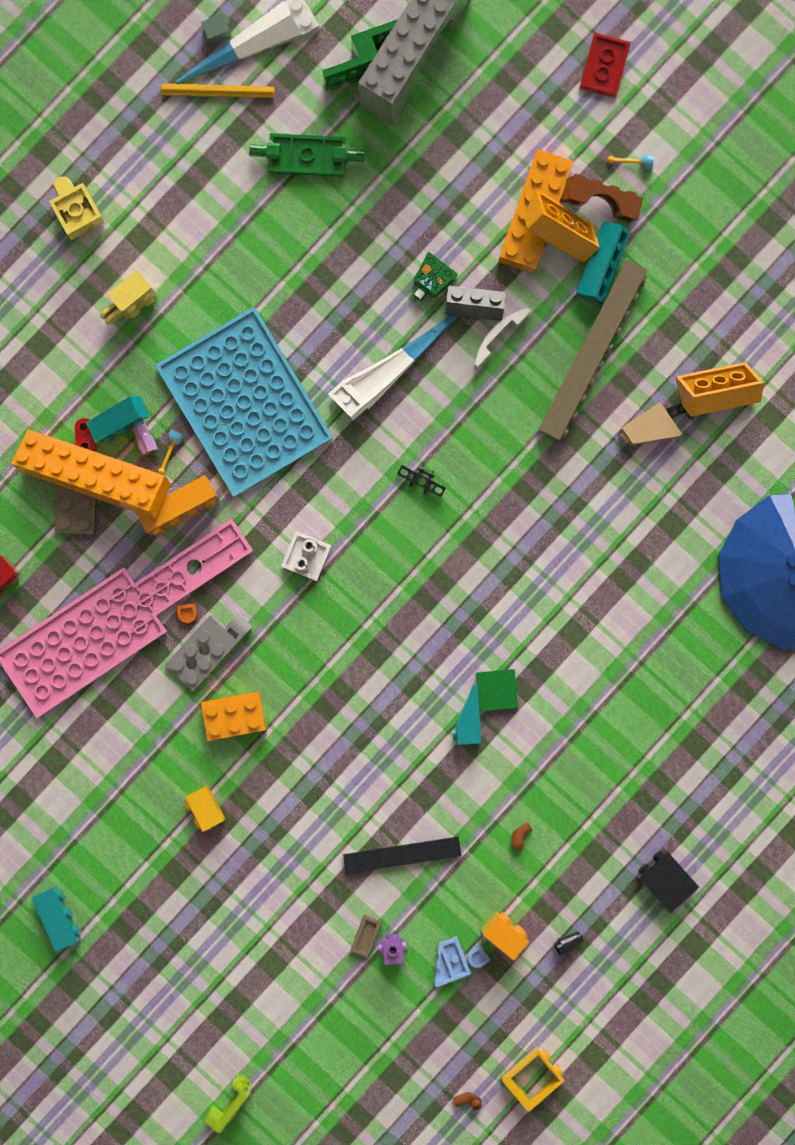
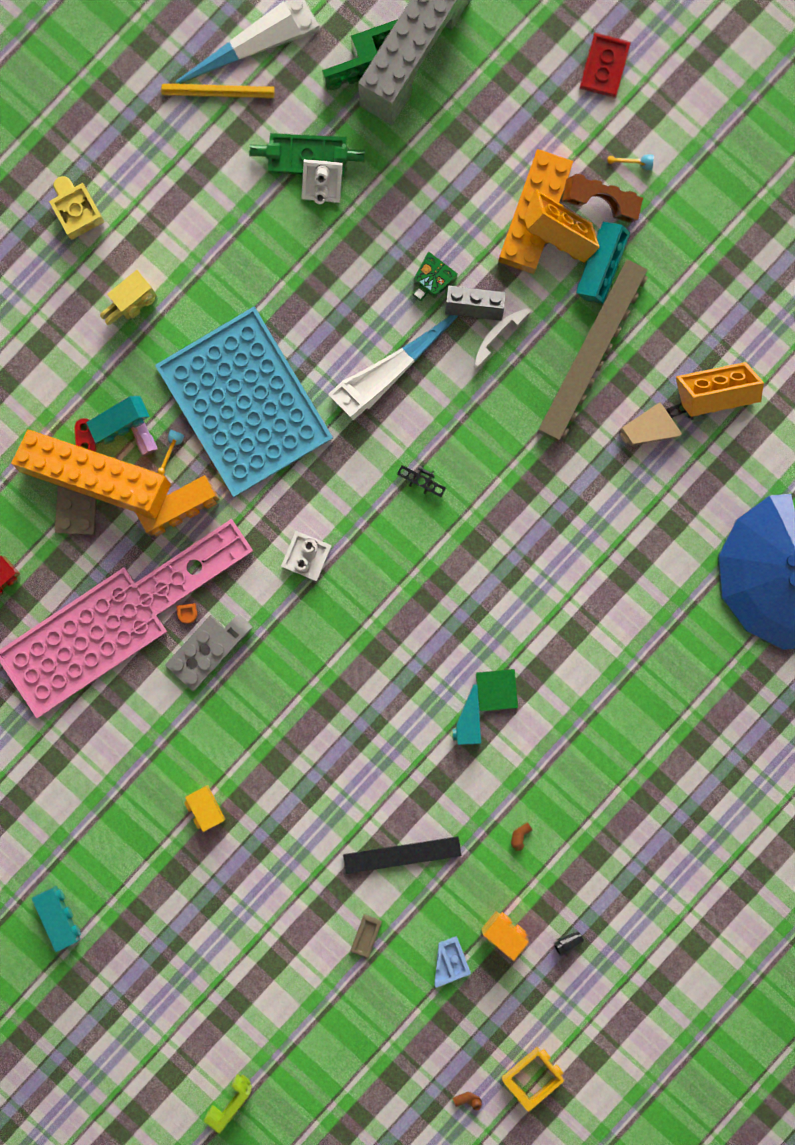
(216, 29): sand green brick -> none
(234, 716): light orange brick -> none
(321, 181): none -> white plate
(393, 956): medium lavender brick -> none
(477, 957): light blue tile -> none
(667, 880): black panel -> none

